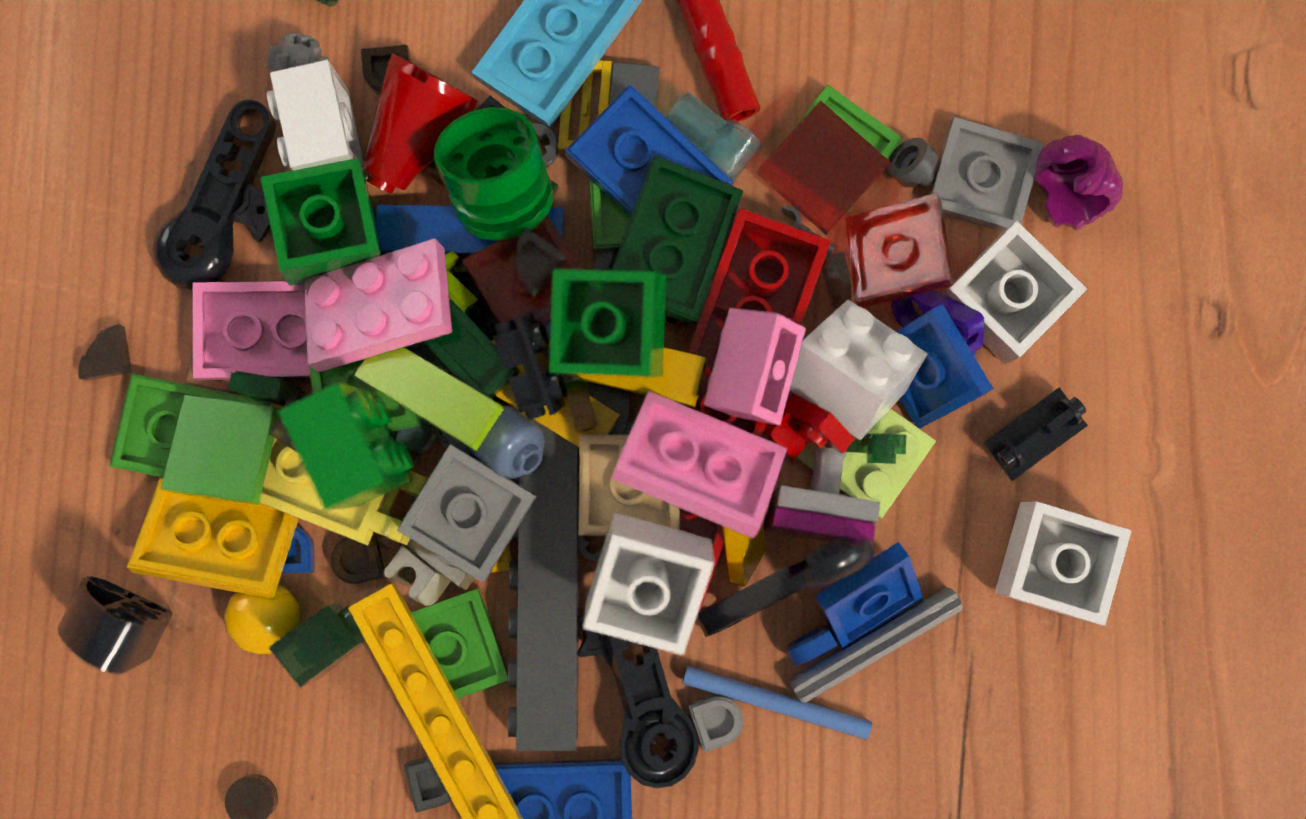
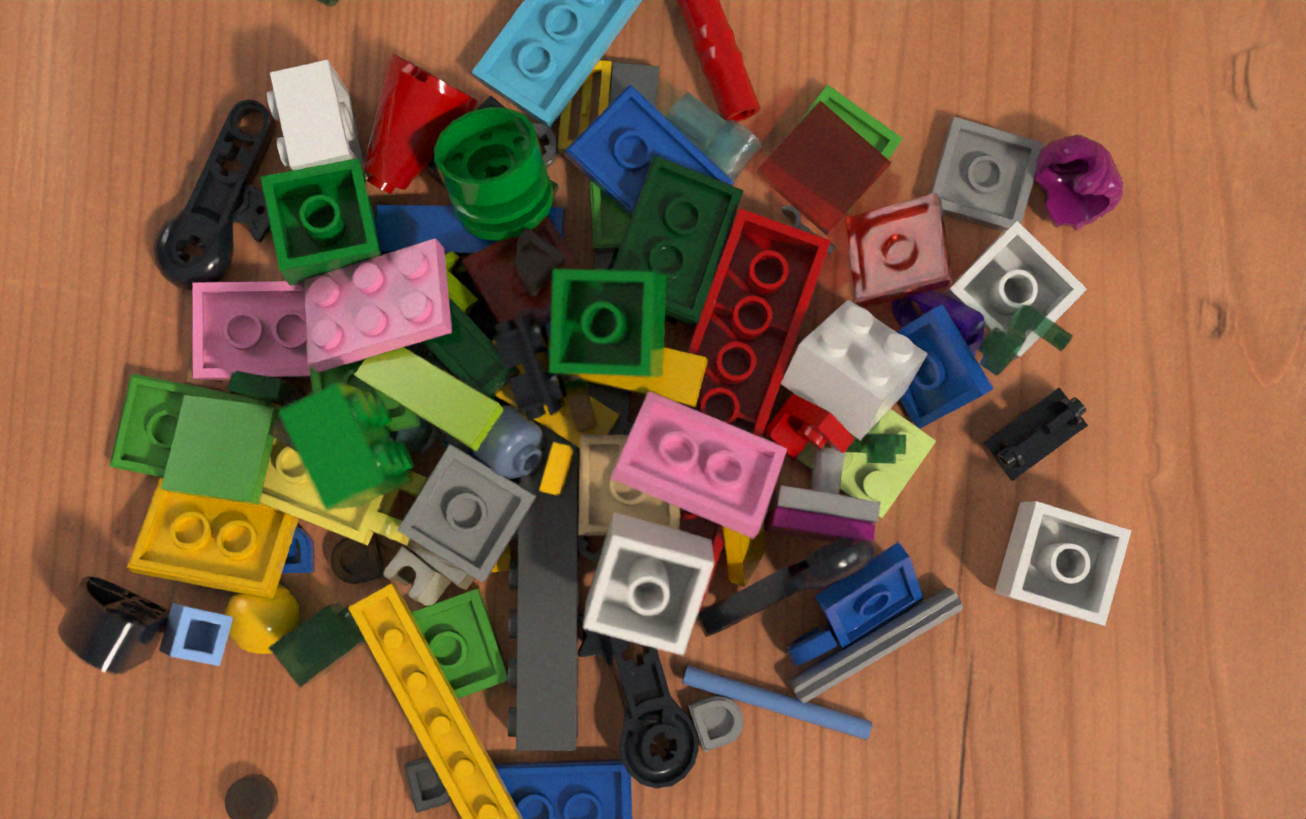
(106, 355): clear smoke tile -> none
(195, 634): none -> light blue brick
(294, 51): light grey gear -> none
(376, 61): dark brown tile -> none
(557, 469): none -> yellow tile
(754, 365): bright pink brick -> none
(837, 279): clear smoke tile -> none
(913, 163): dark grey tile -> none
(1002, 346): none -> clear green plate

